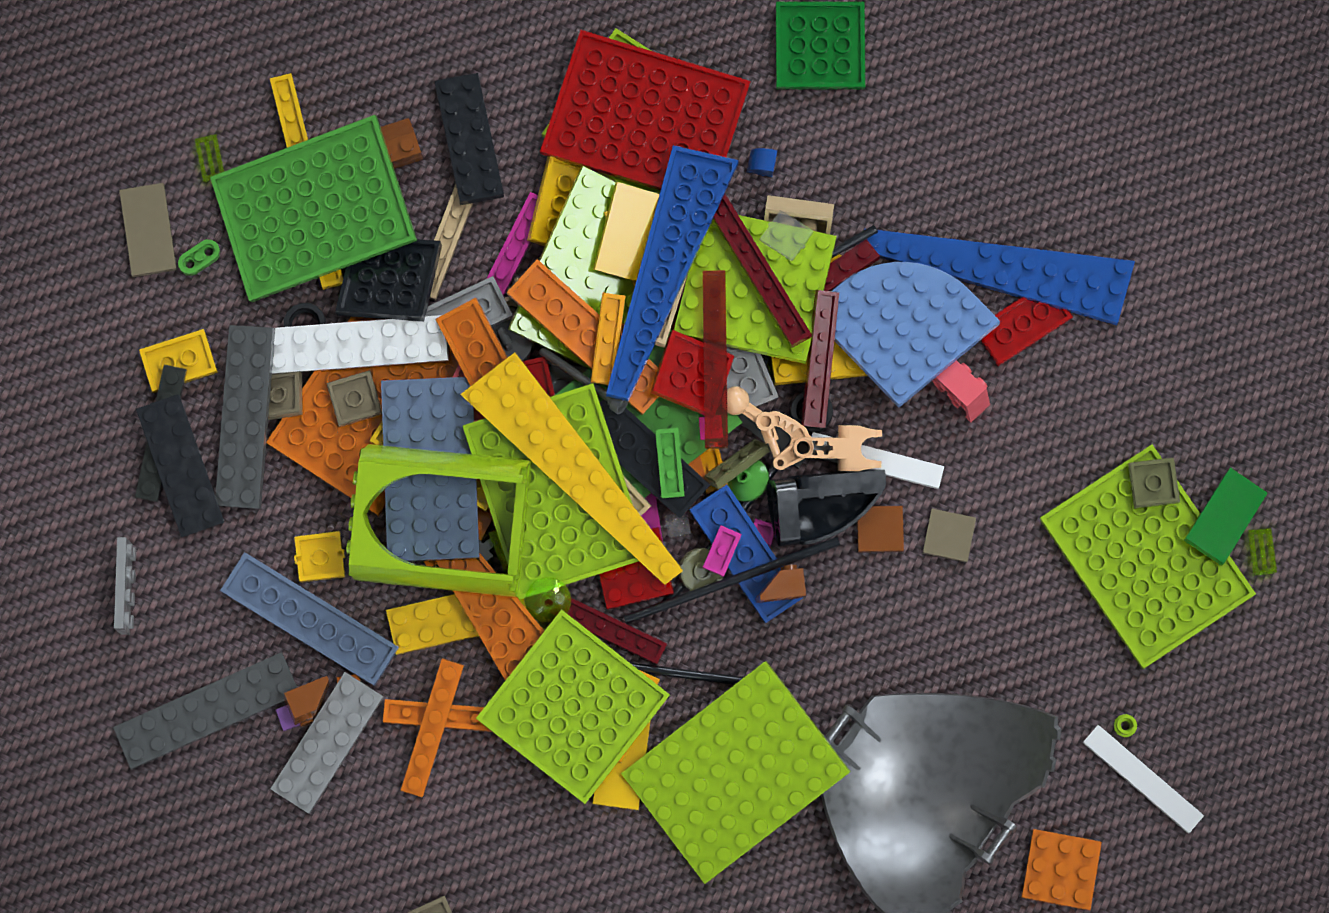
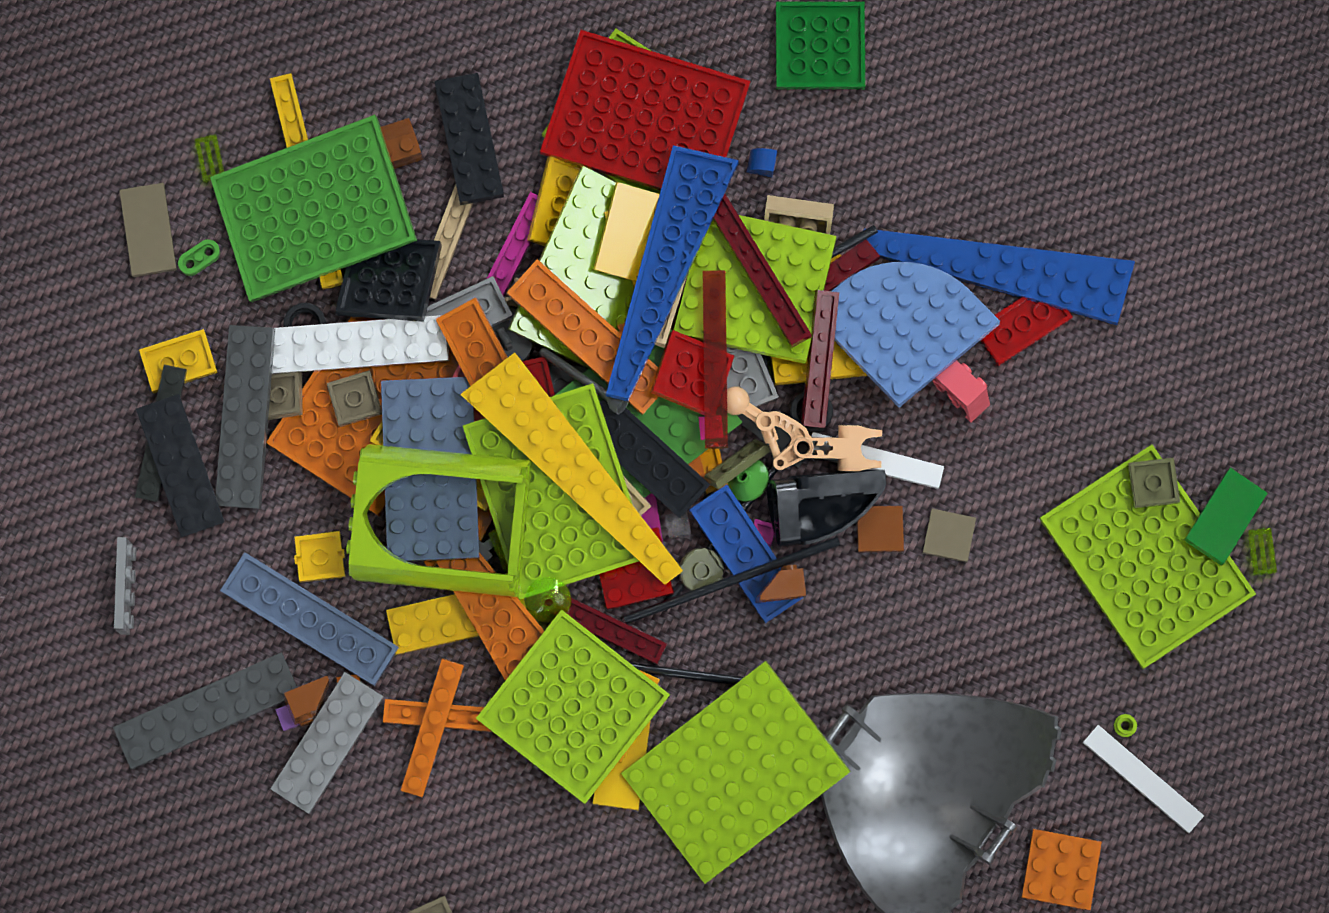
(607, 337): light orange tile -> none
(669, 463): bright green plate -> none
(721, 551): dark pink plate -> none
(786, 235): clear piece -> none

